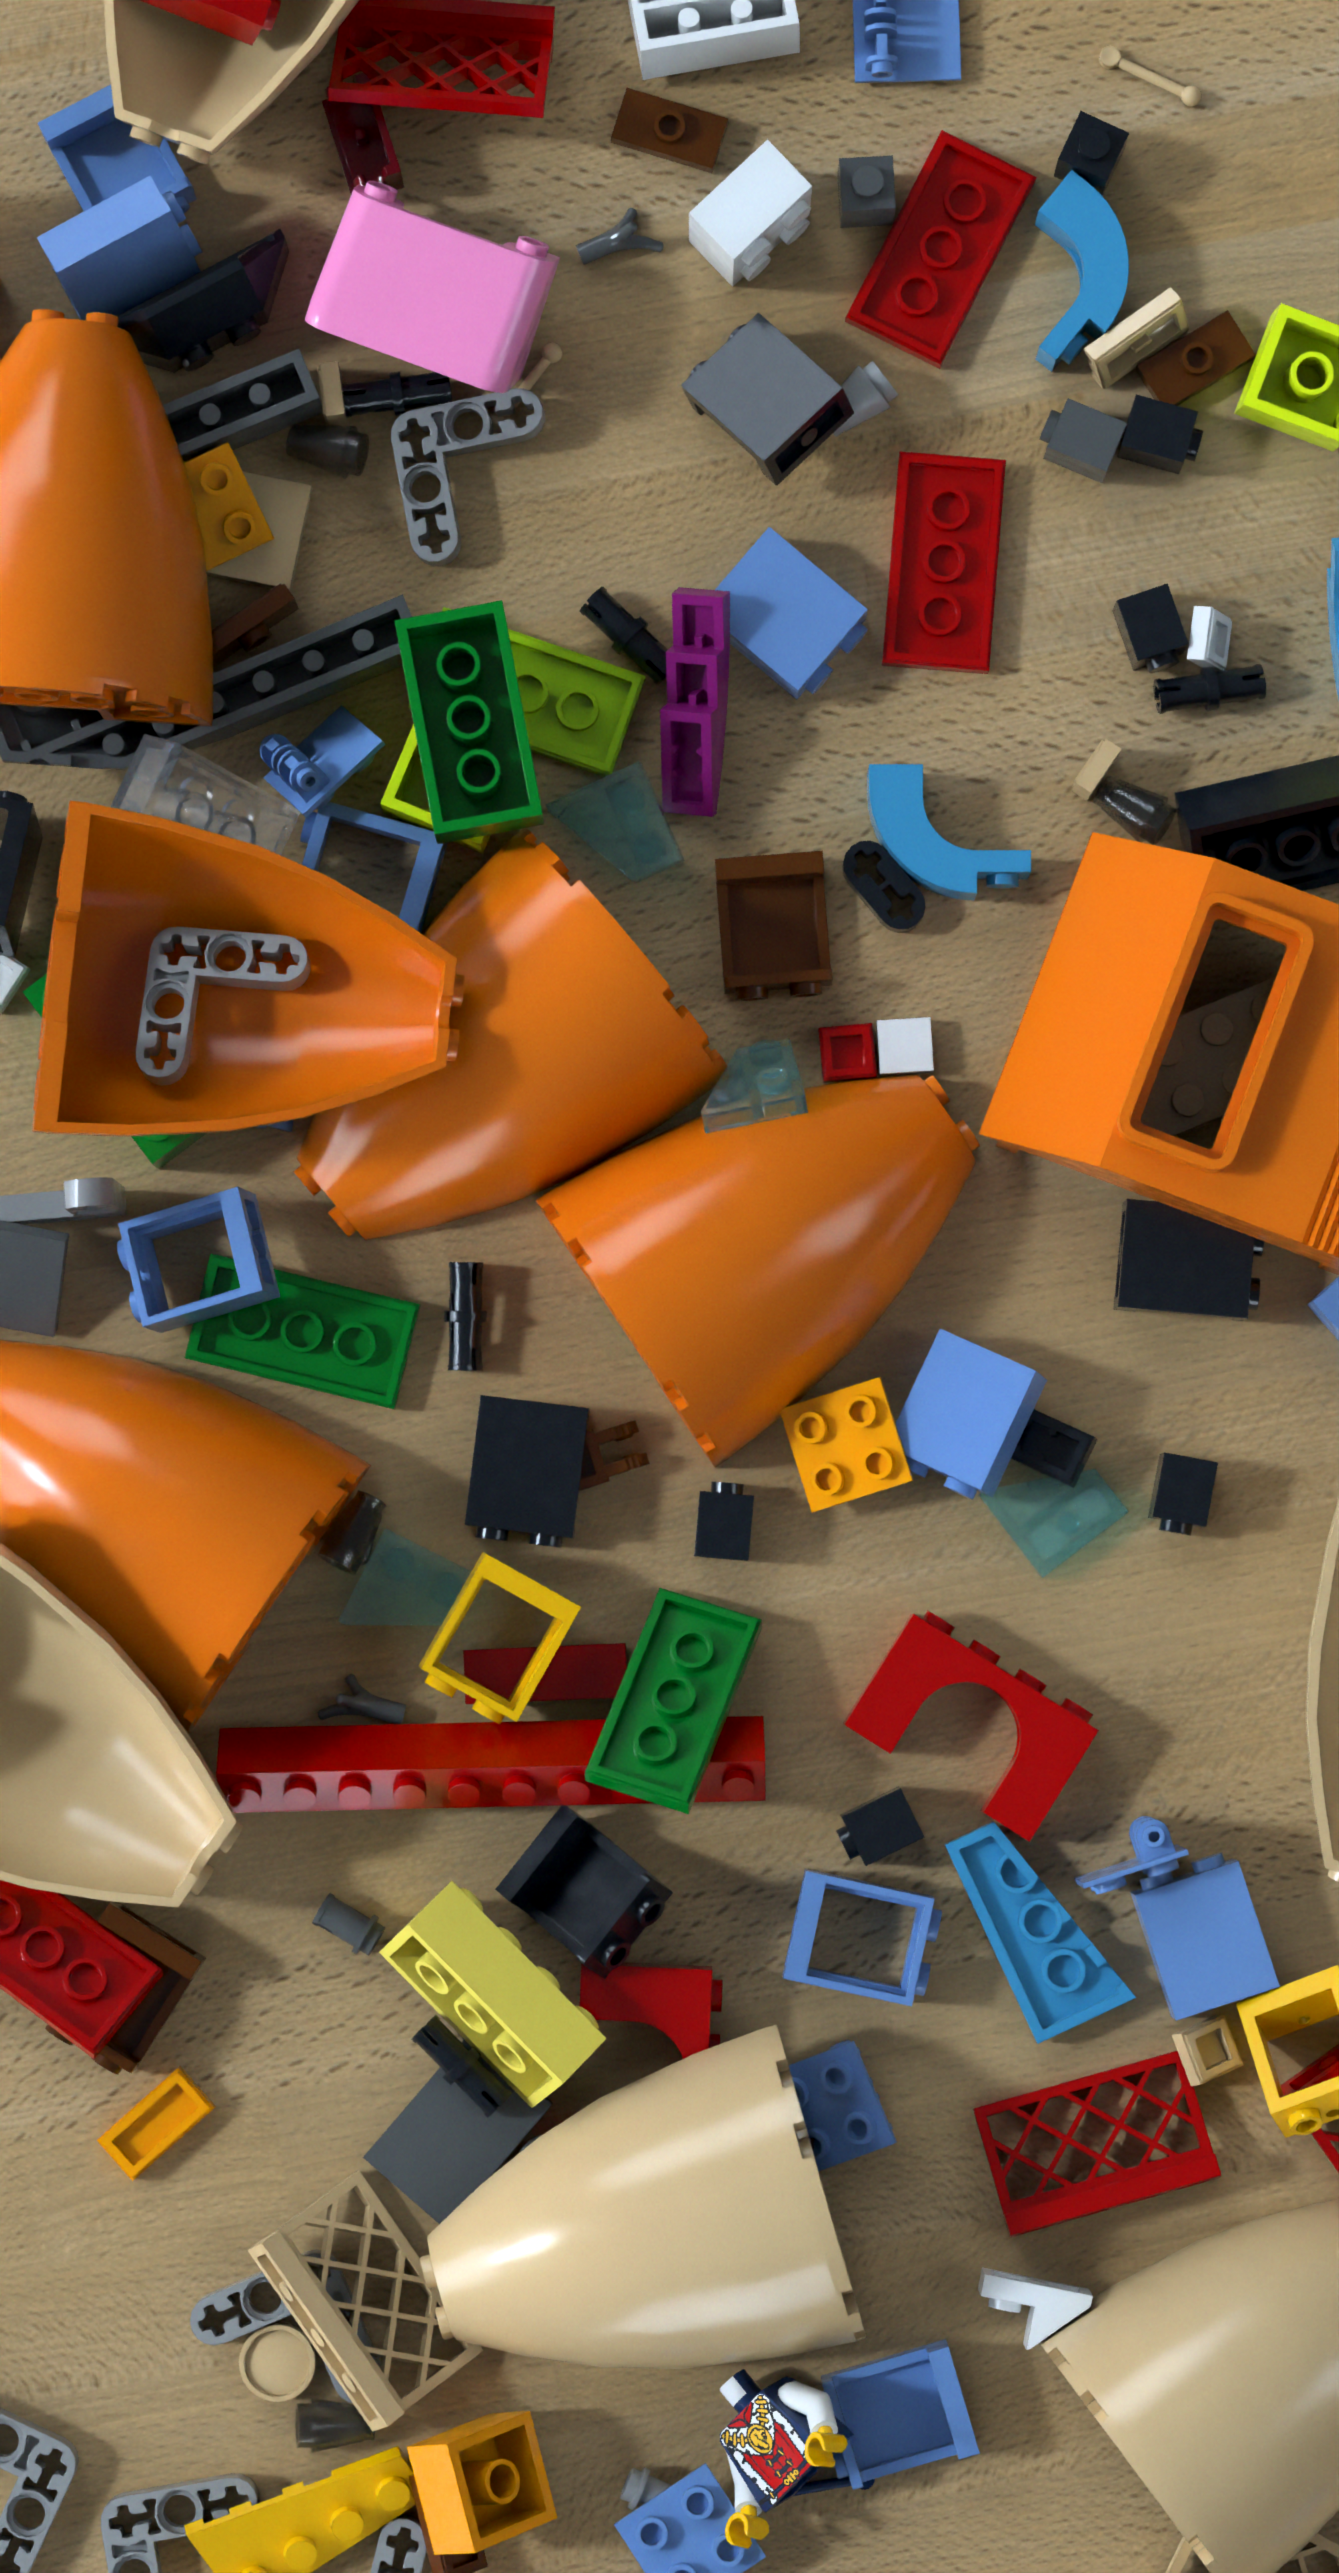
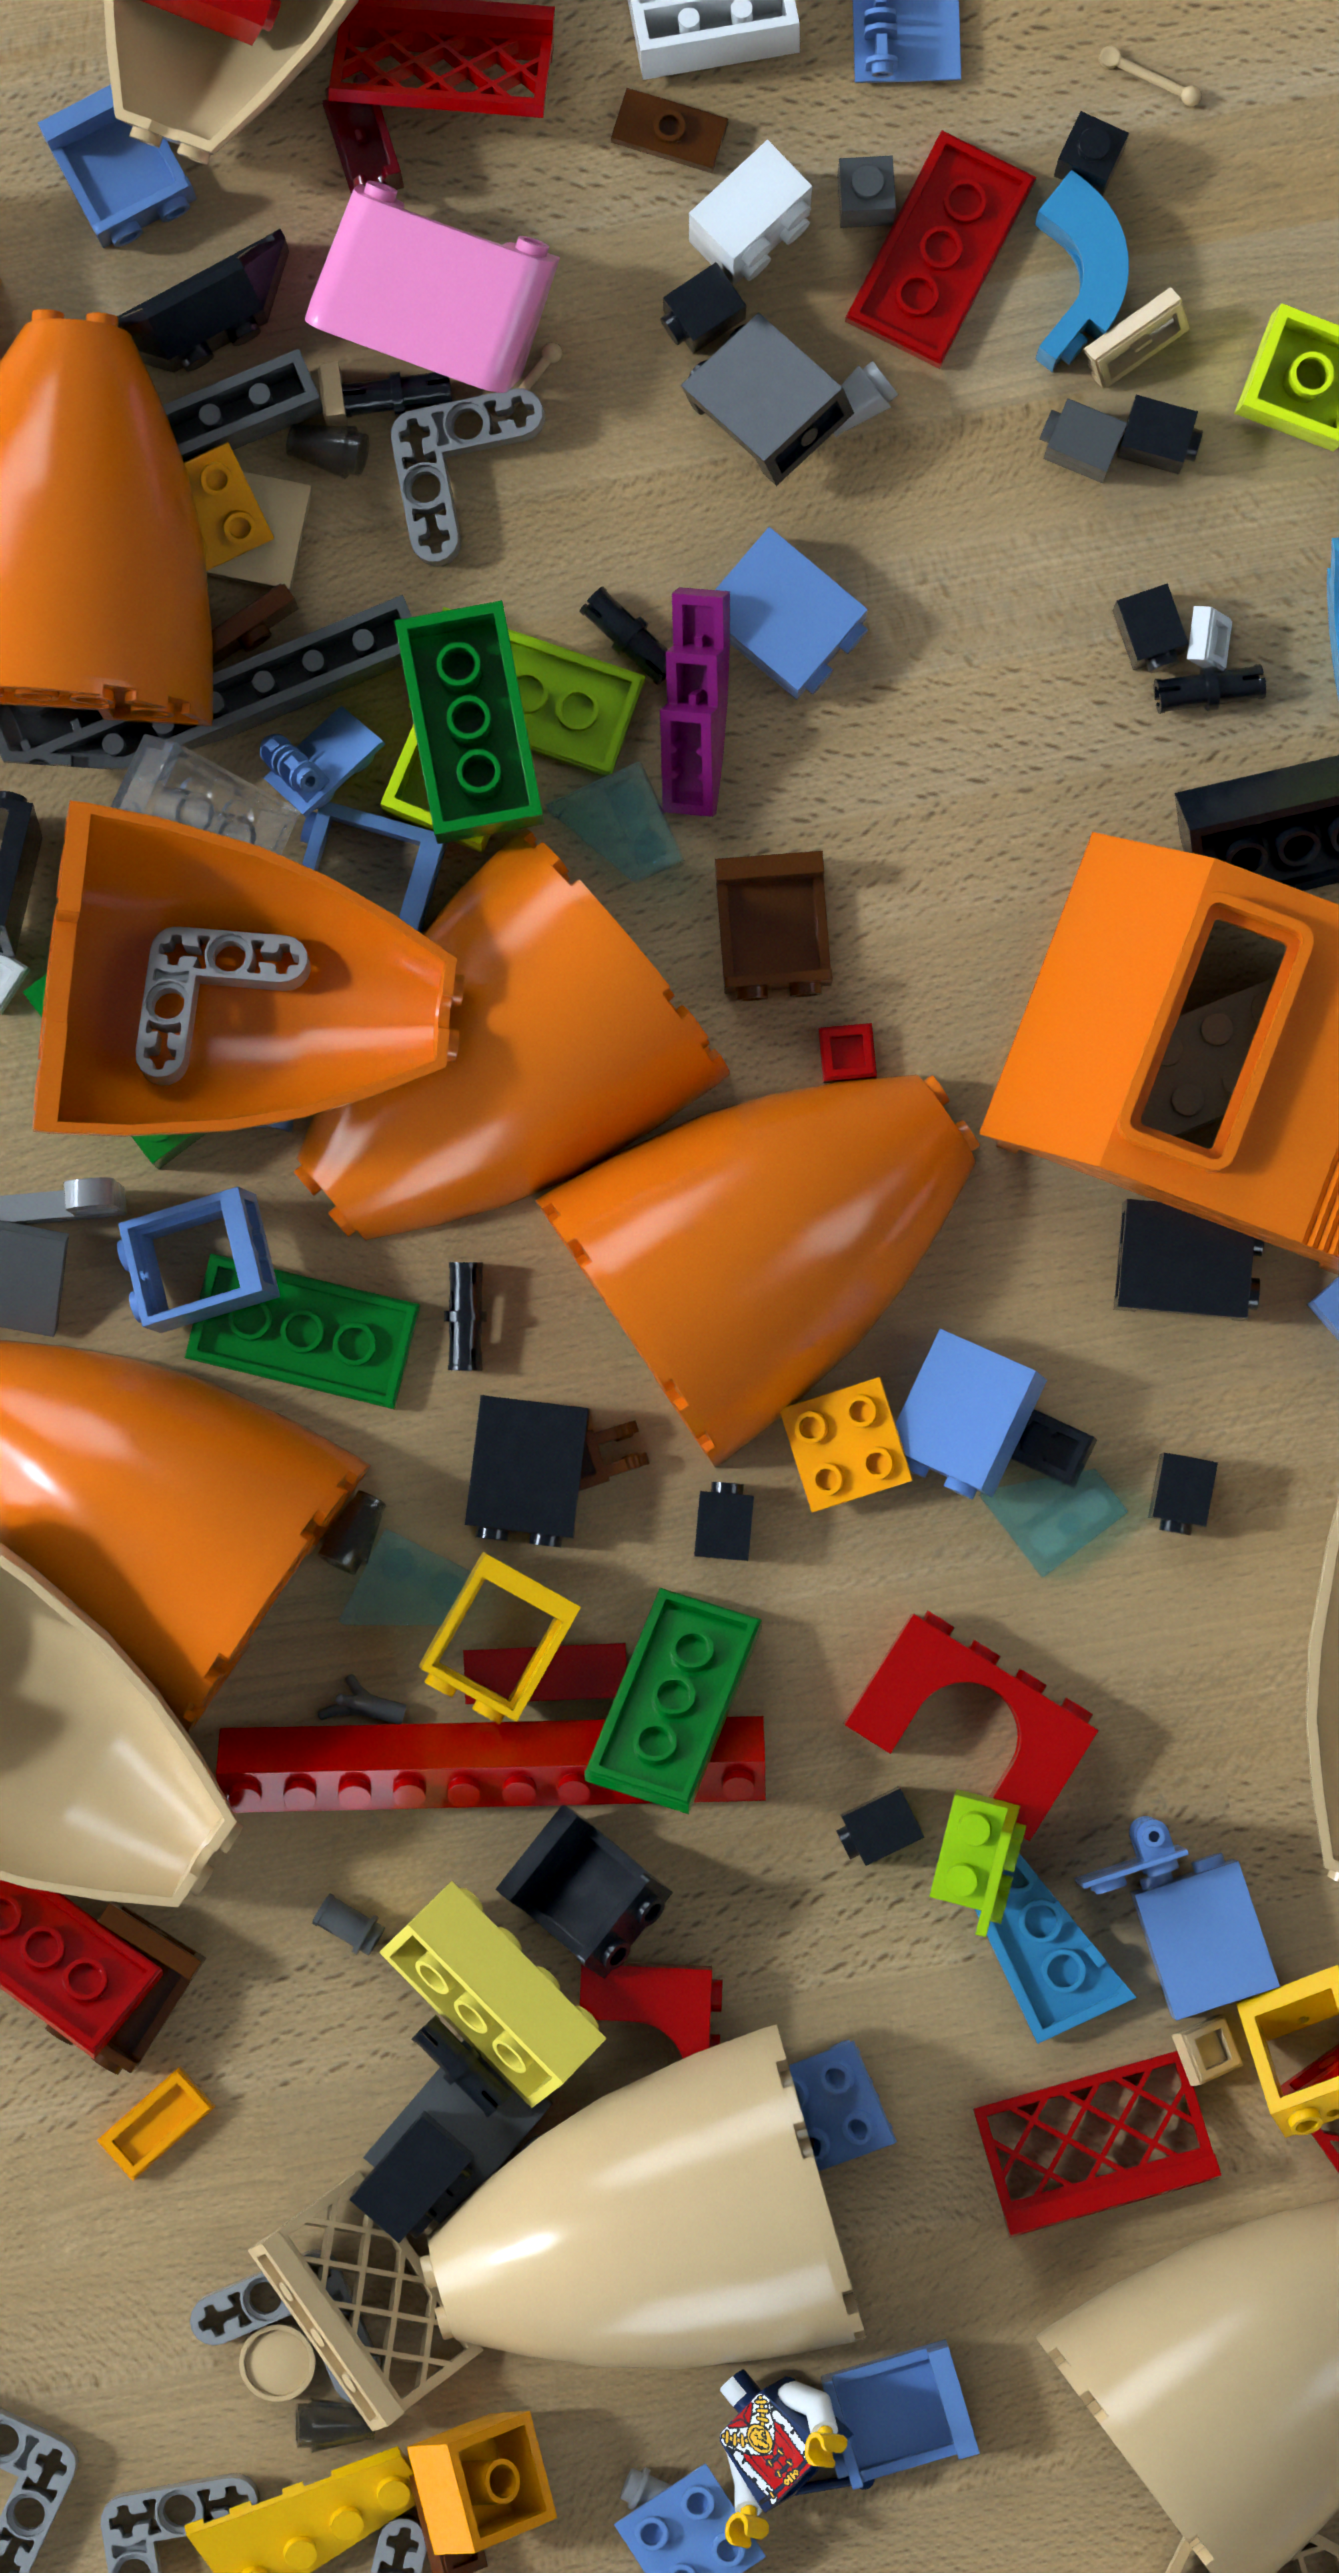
(122, 250): medium blue brick -> none
(413, 2178): none -> black brick
(617, 239): dark grey bar -> none
(702, 309): none -> black brick
(756, 1087): clear light blue wing -> none
(893, 878): black beam -> none
(905, 1046): white tile -> none
(914, 1973): medium blue window -> none
(925, 856): dark azure arch -> none
(943, 562): red tile -> none
(975, 1851): none -> lime bracket
(1050, 2302): white slope -> none
(1095, 769): tan tile -> none
(1135, 809): clear smoke cone -> none
(1196, 361): reddish brown plate -> none

